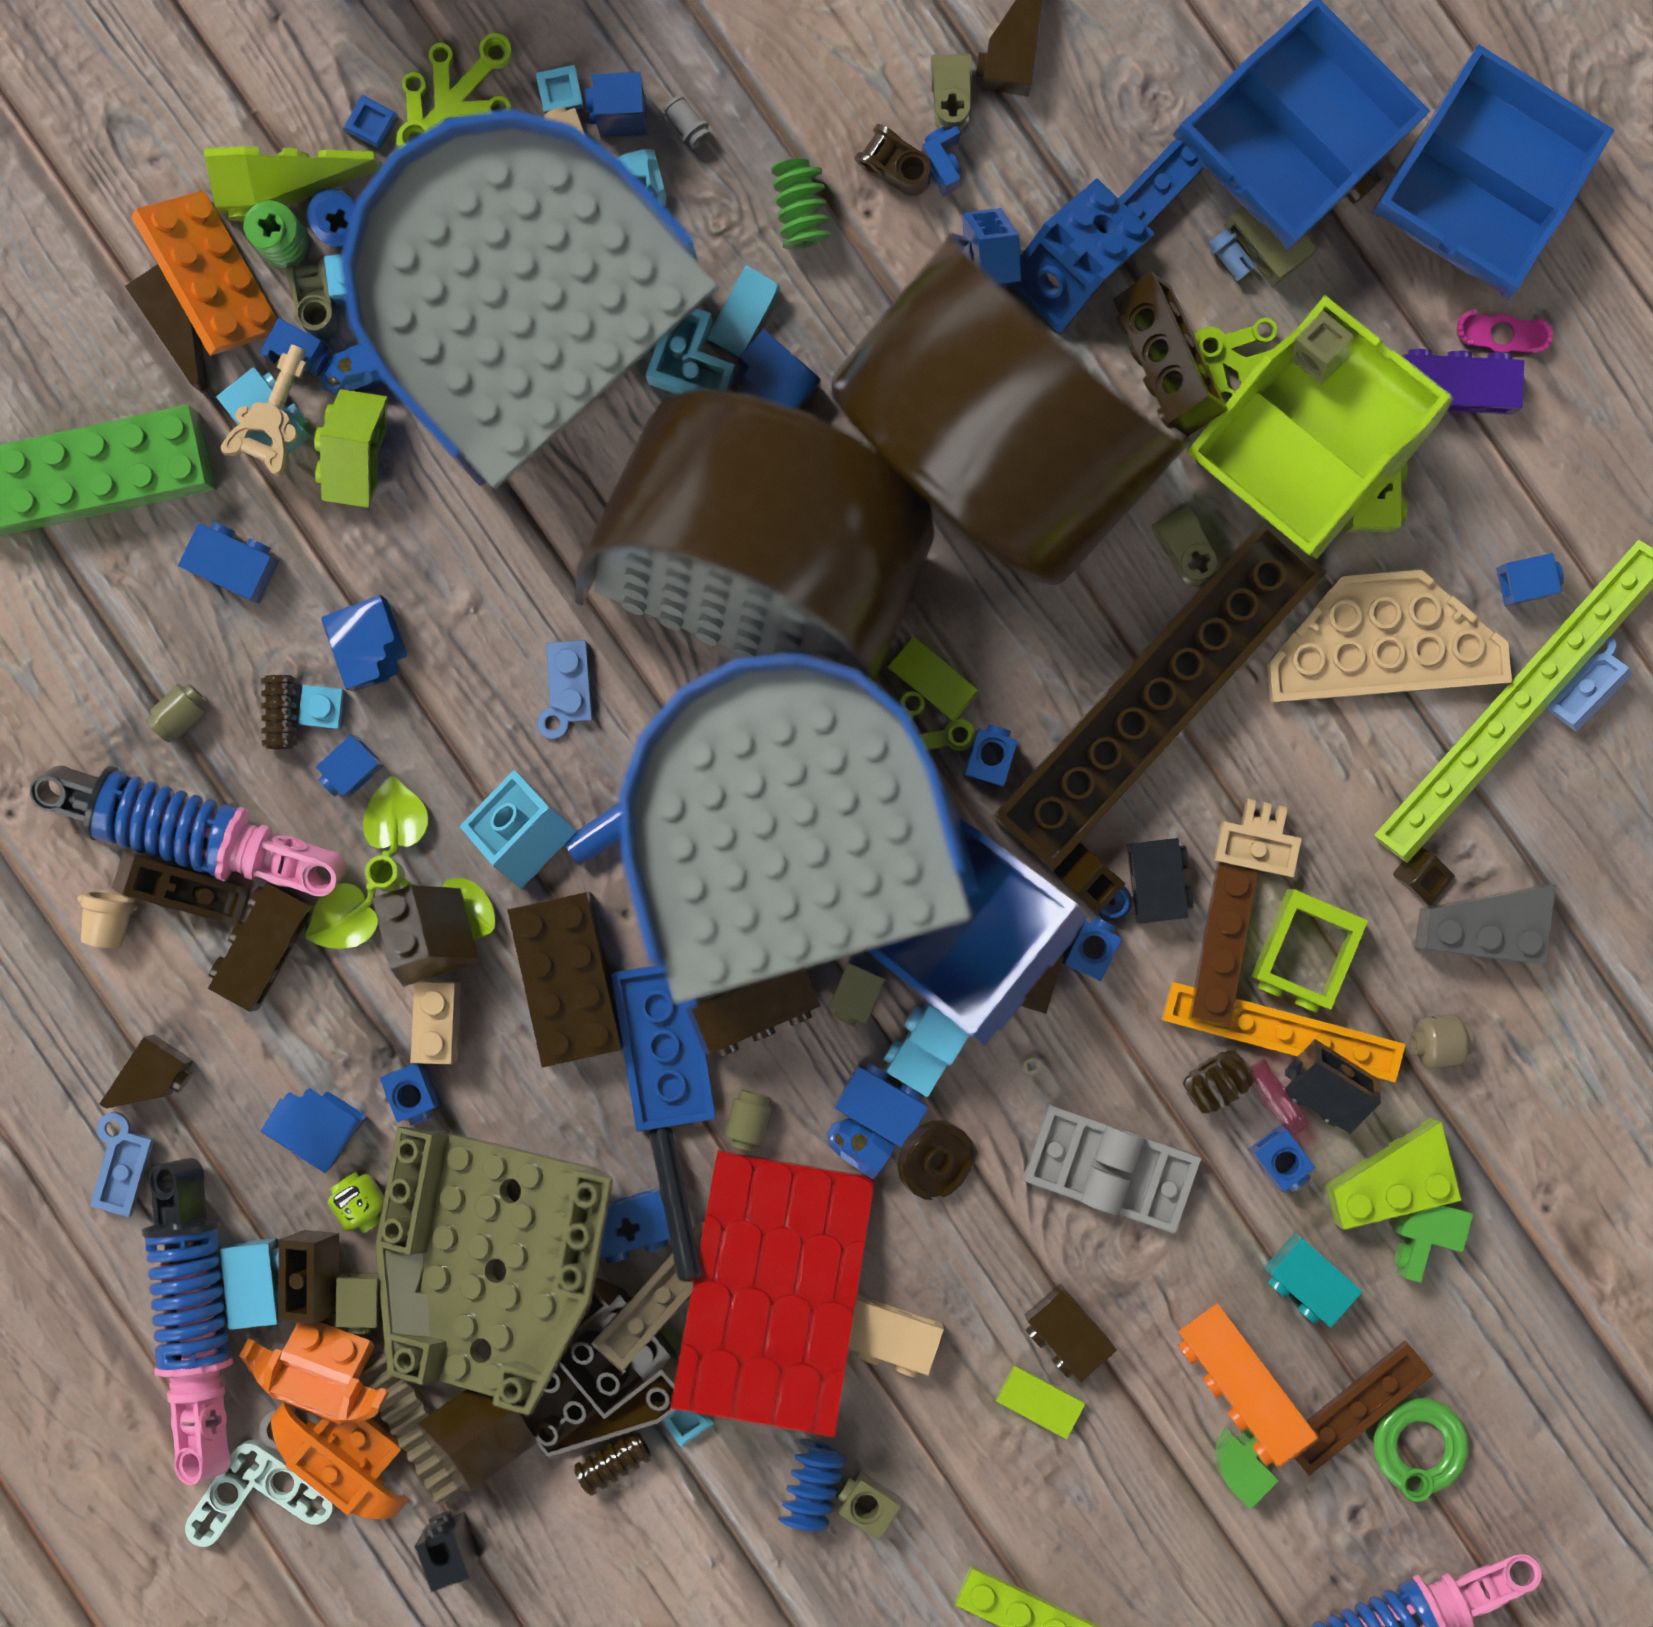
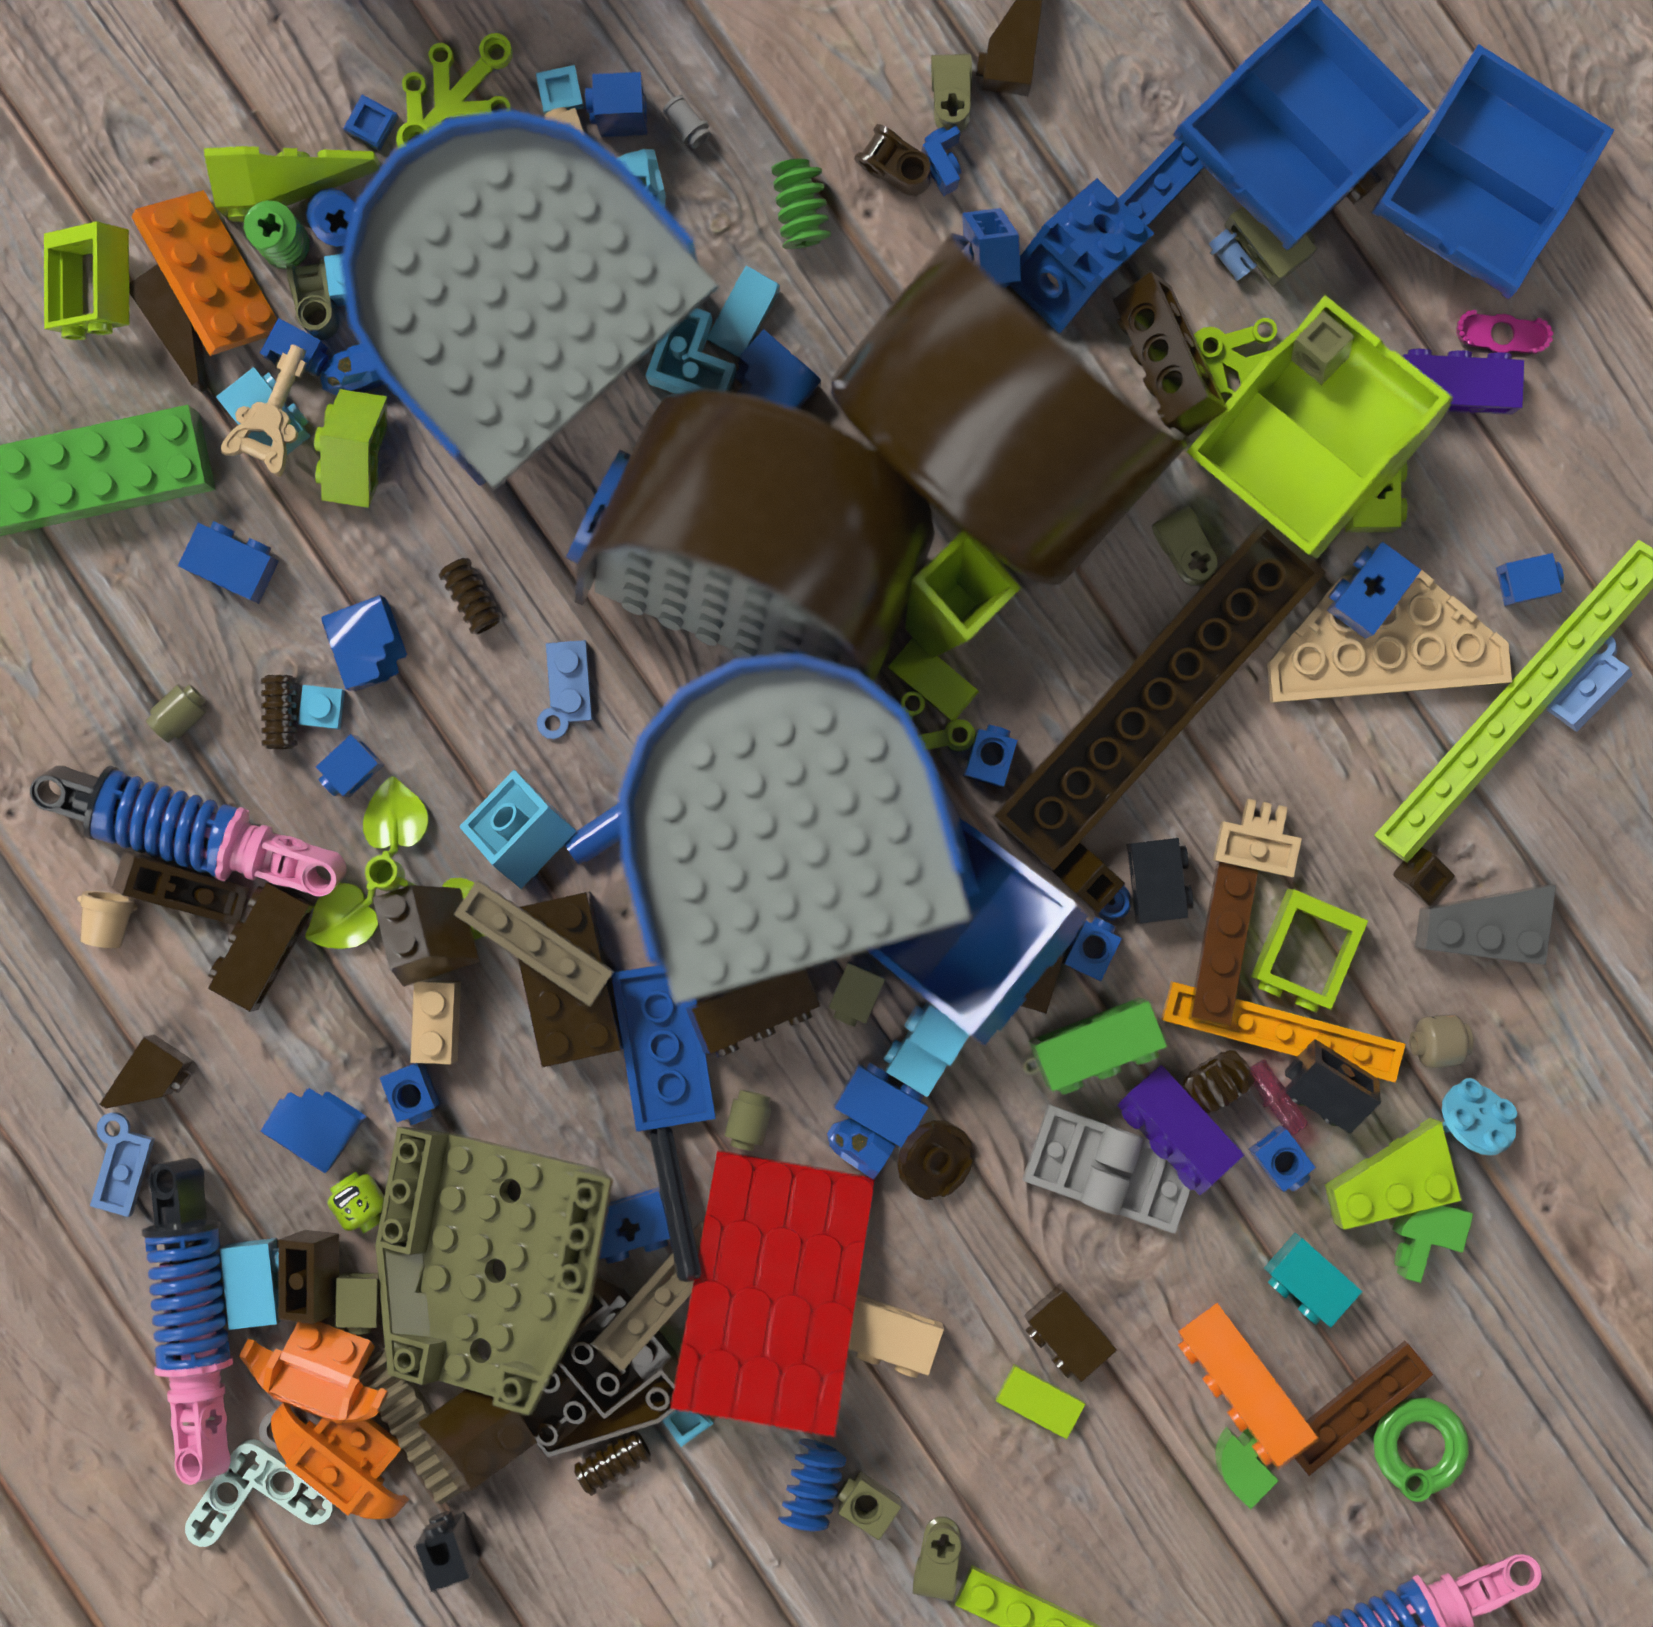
(64, 279): none -> lime window
(470, 596): none -> dark brown piece
(534, 942): none -> dark tan gear
(597, 506): none -> blue tile
(938, 1565): none -> olive piece
(956, 595): none -> lime slope
(1098, 1045): none -> bright green brick
(1179, 1130): none -> dark purple brick
(1392, 578): none -> blue brick
(1479, 1118): none -> medium azure plate

